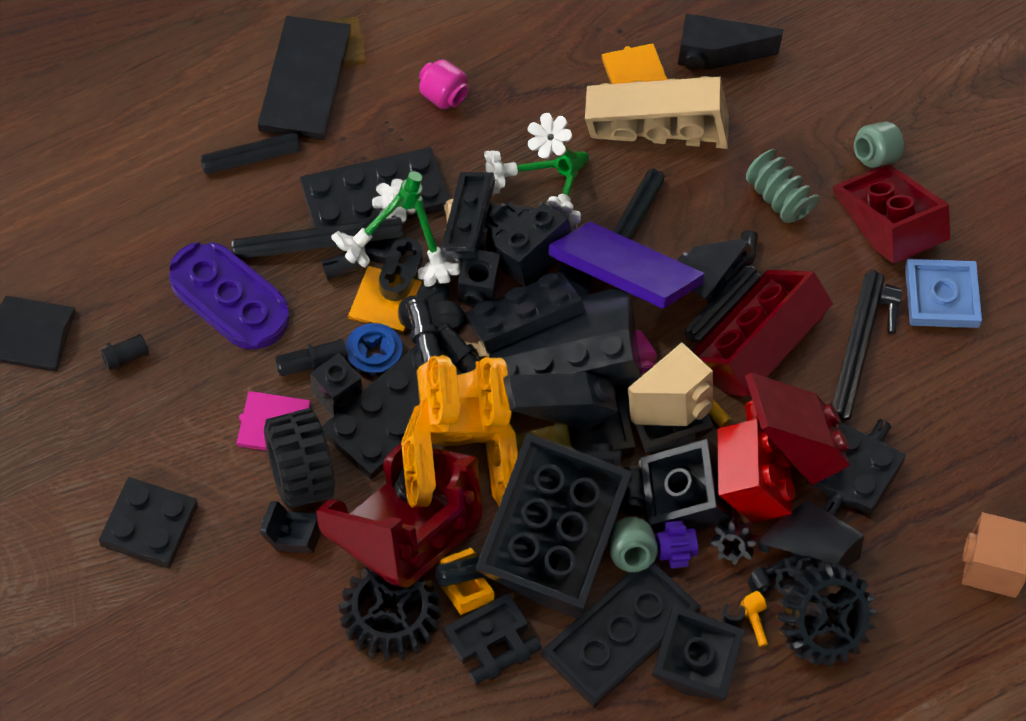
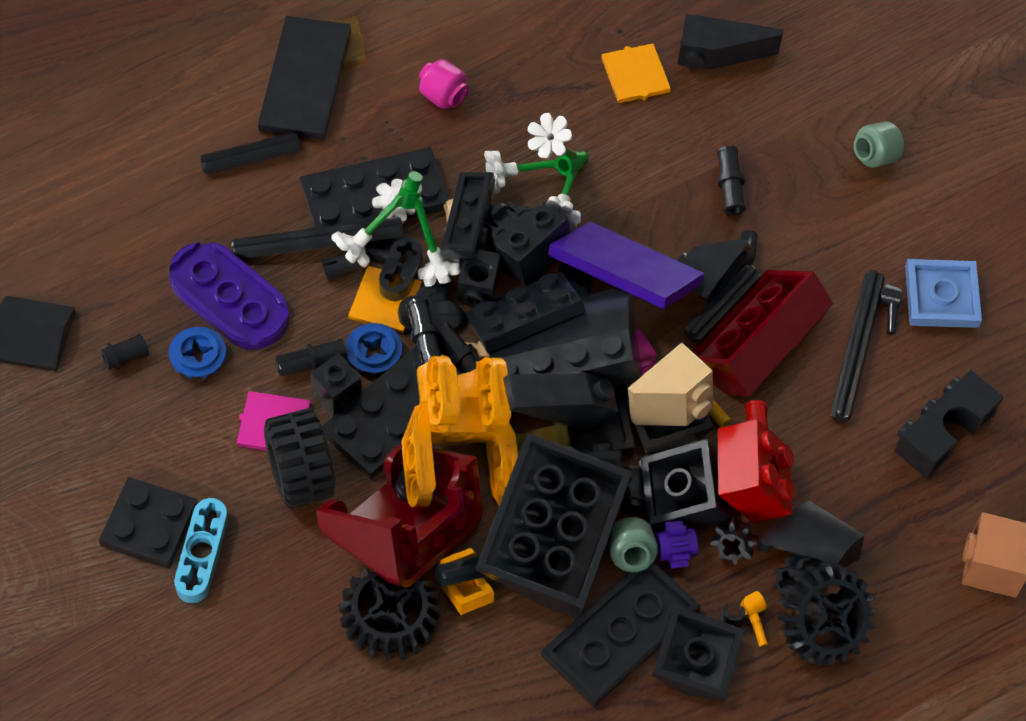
(207, 565): none -> medium azure beam
(209, 343): none -> blue gear
(290, 530): black bracket -> none
(487, 628): black plate -> none
(639, 203): black axle -> none
(659, 111): tan wedge -> none
(731, 180): none -> black pin
(760, 577): black hand -> none
(779, 189): sand green piece -> none
(800, 427): dark red slope -> none
(869, 474): black plate -> none
(895, 212): dark red slope -> none
(965, 403): none -> black arch

